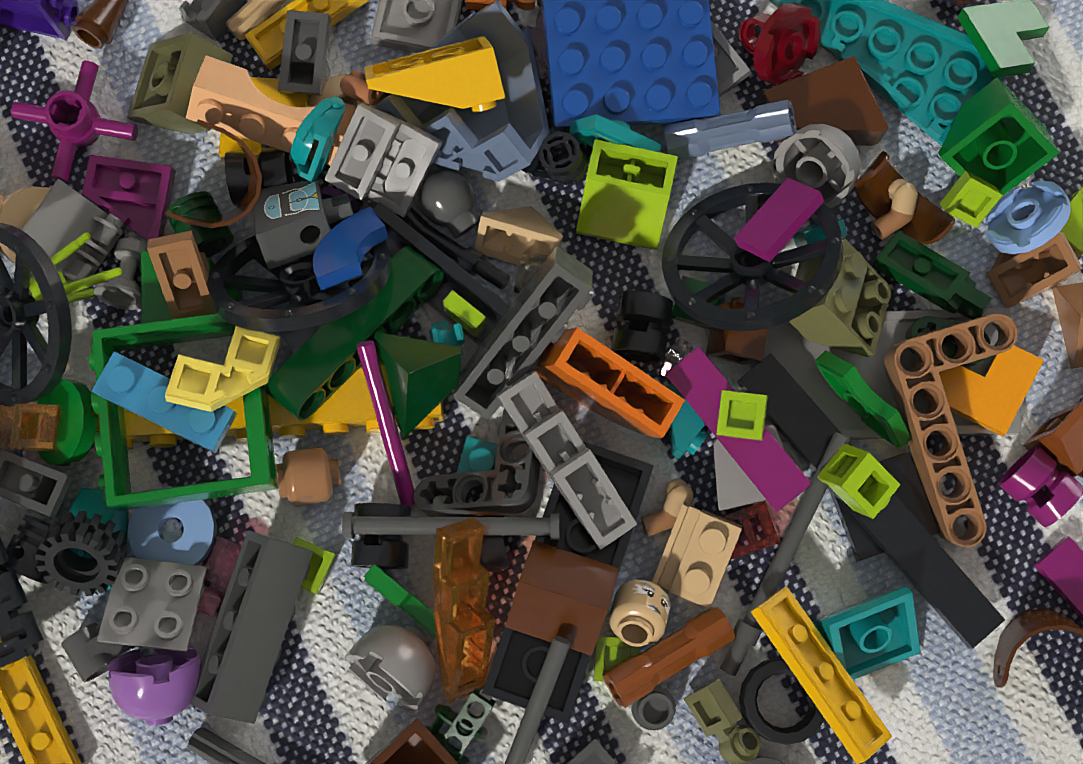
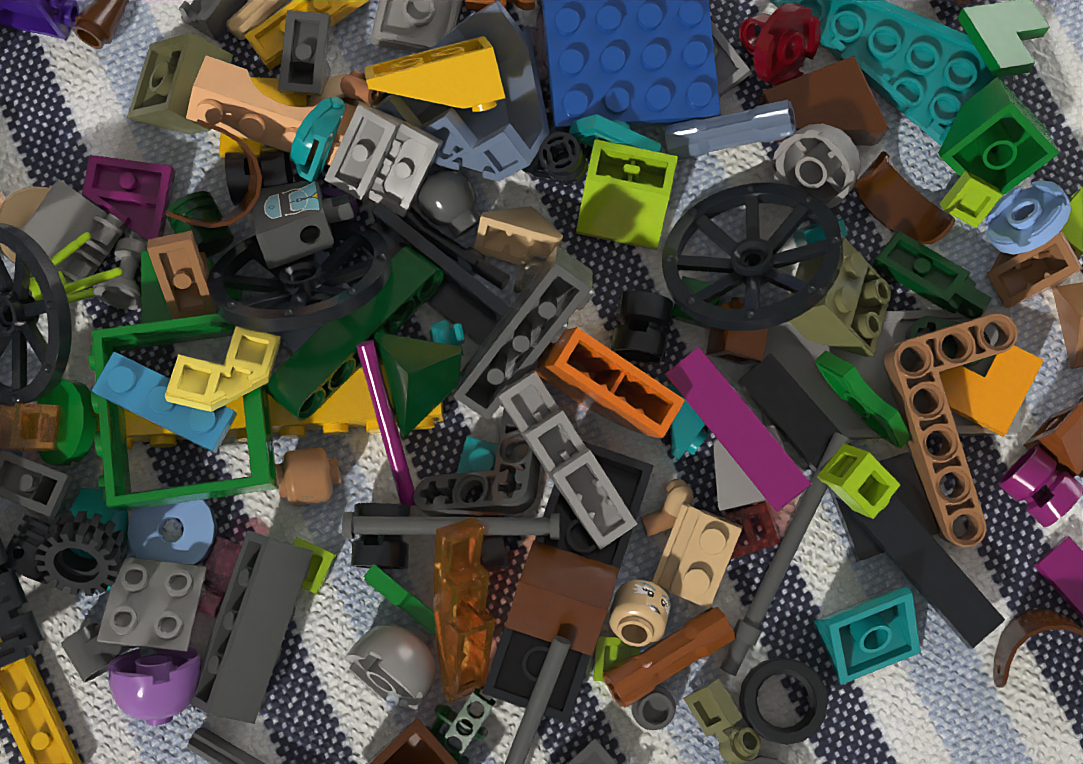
(78, 110): magenta bar -> none
(344, 247): blue tile -> none
(465, 314): lime tile -> none
(677, 352): clear tile -> none
(742, 415): lime tile -> none
(779, 219): magenta tile -> none
(822, 675): yellow tile -> none
(904, 200): arm -> none

